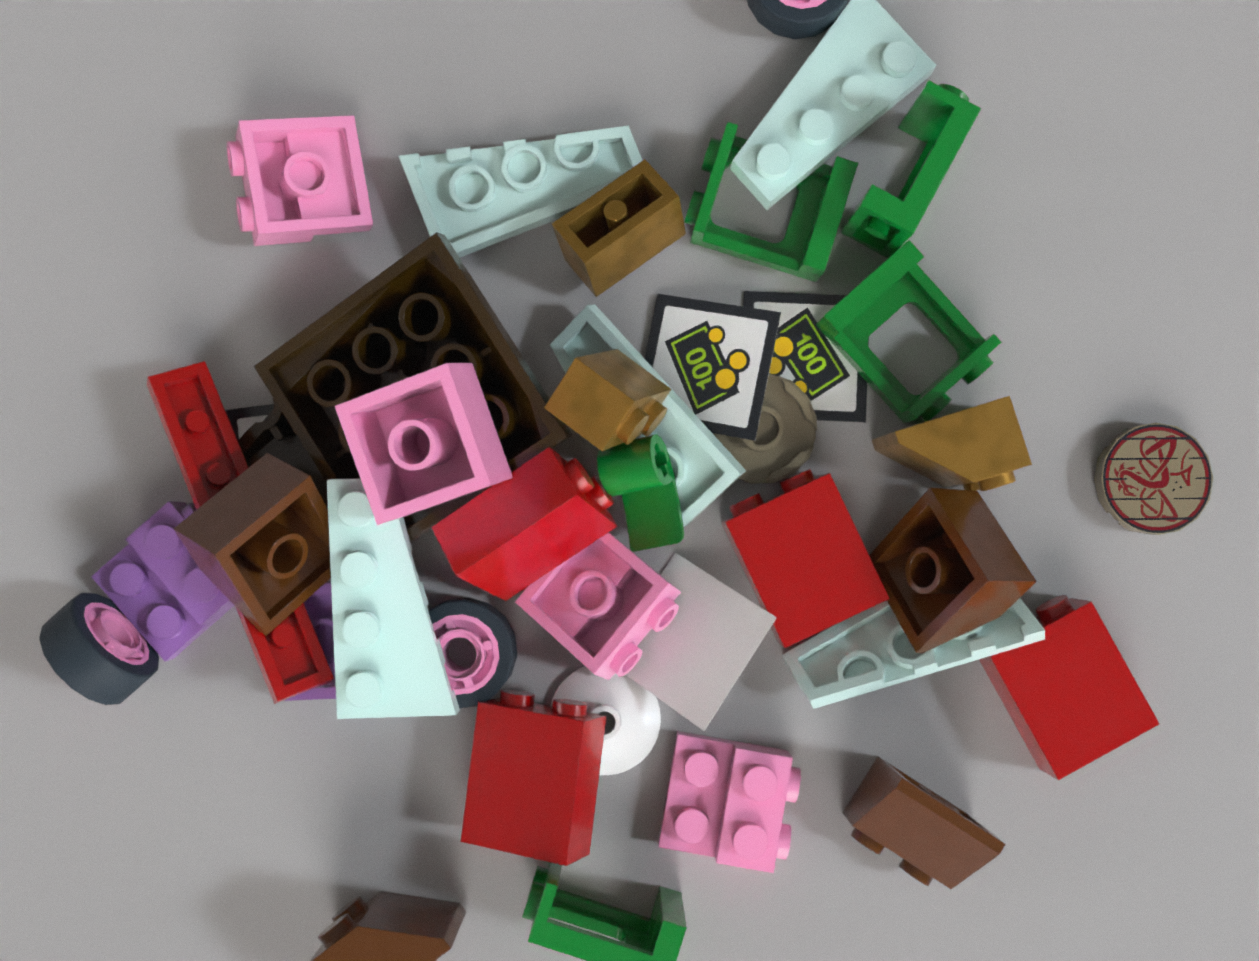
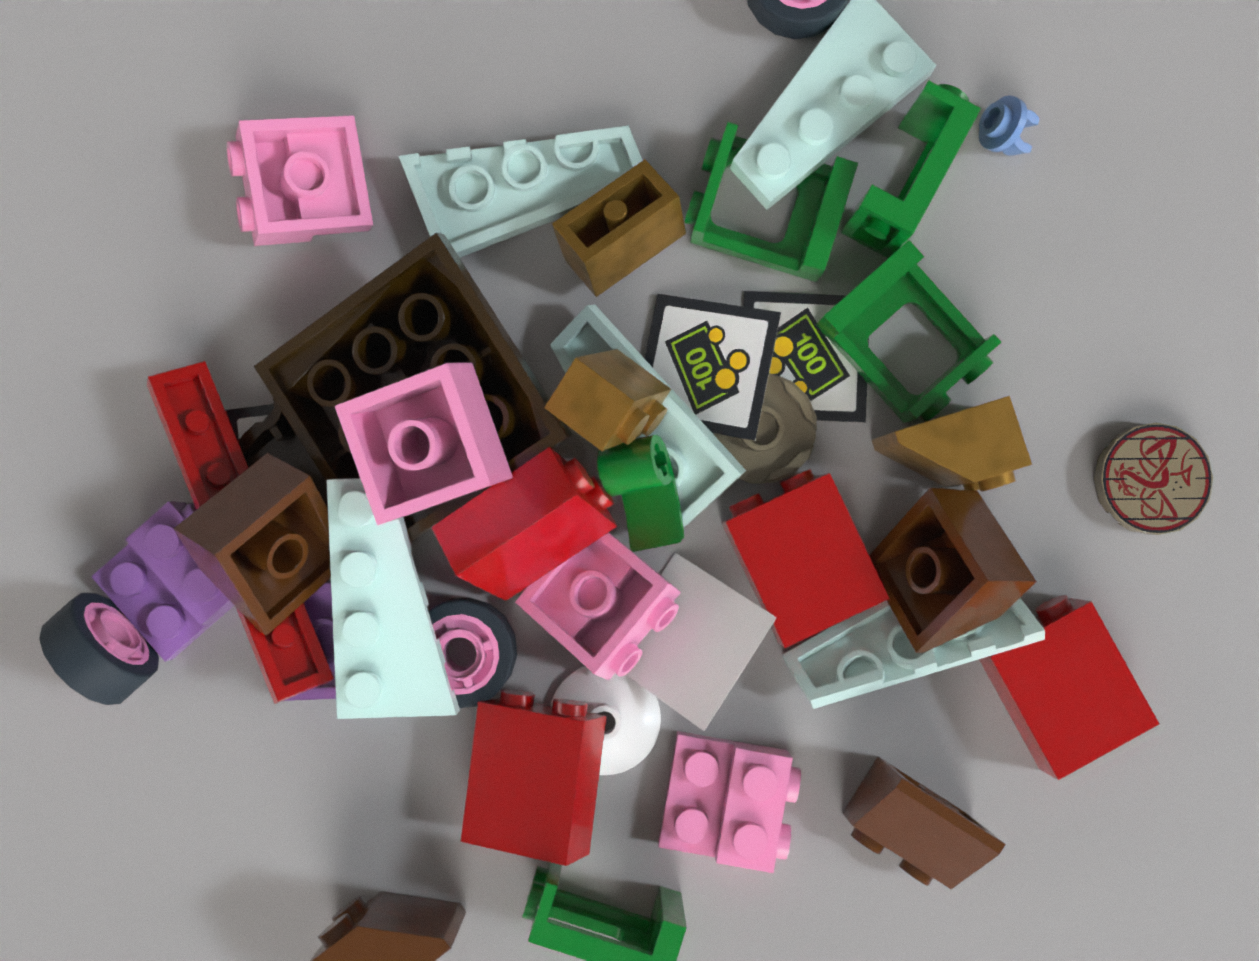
(1003, 124): none -> medium blue plate

